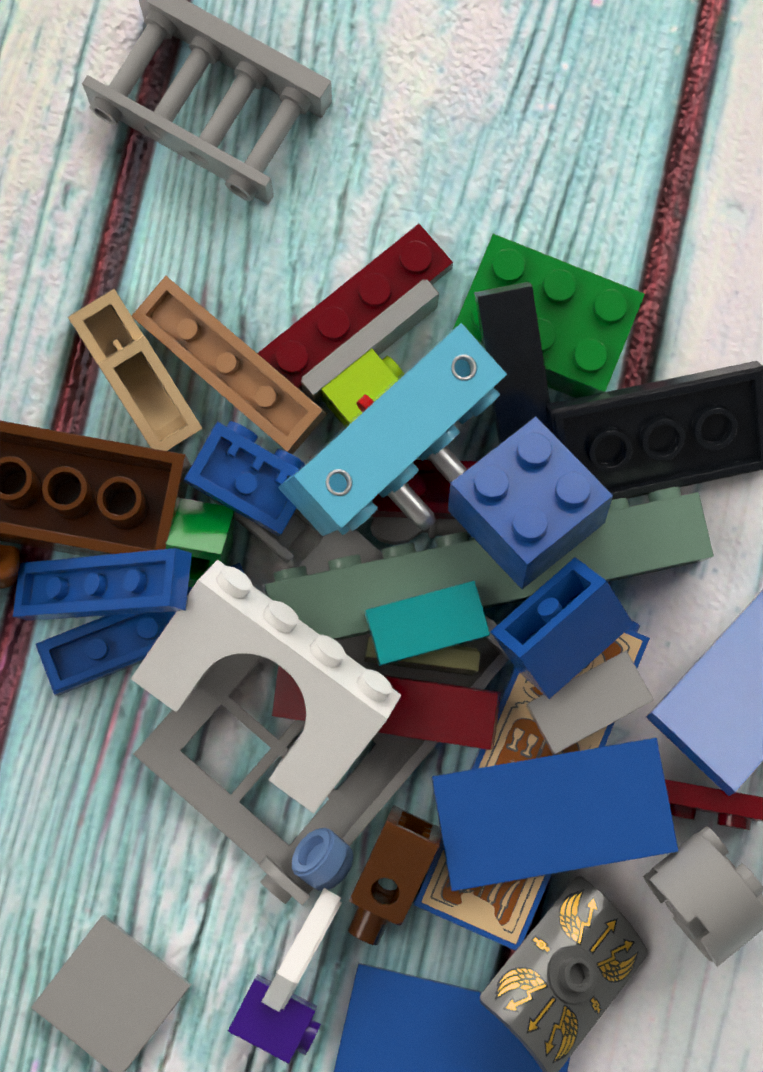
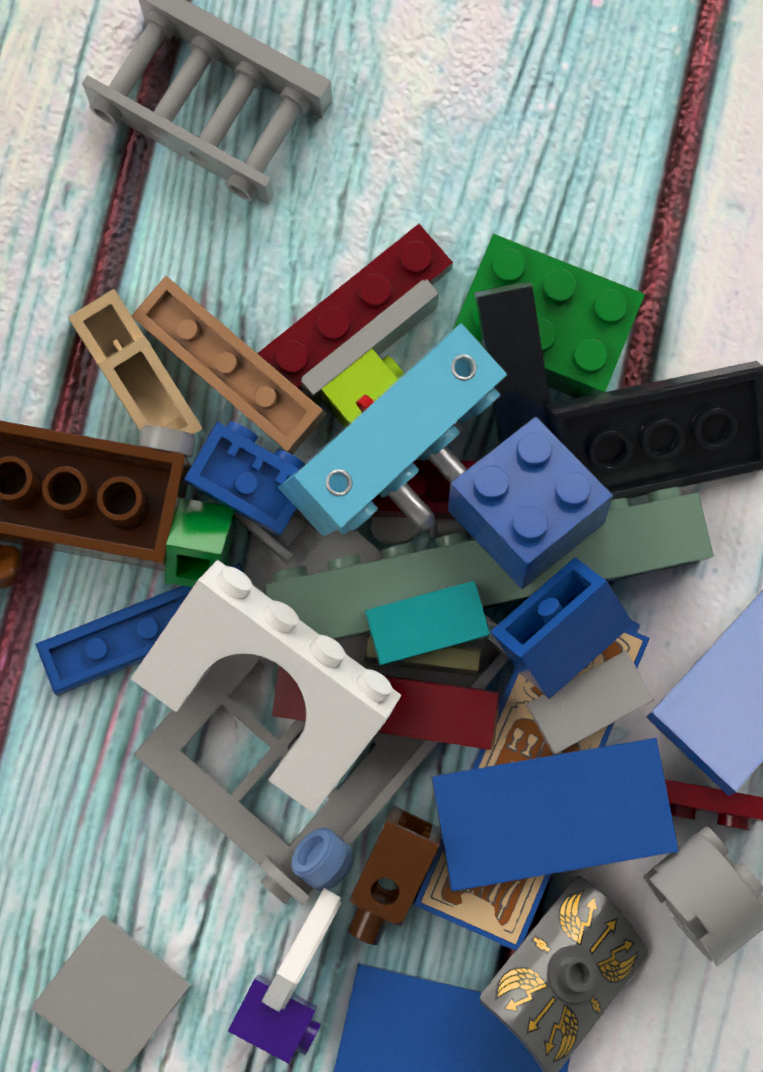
(103, 585): blue plate -> none
(167, 440): none -> light grey tile

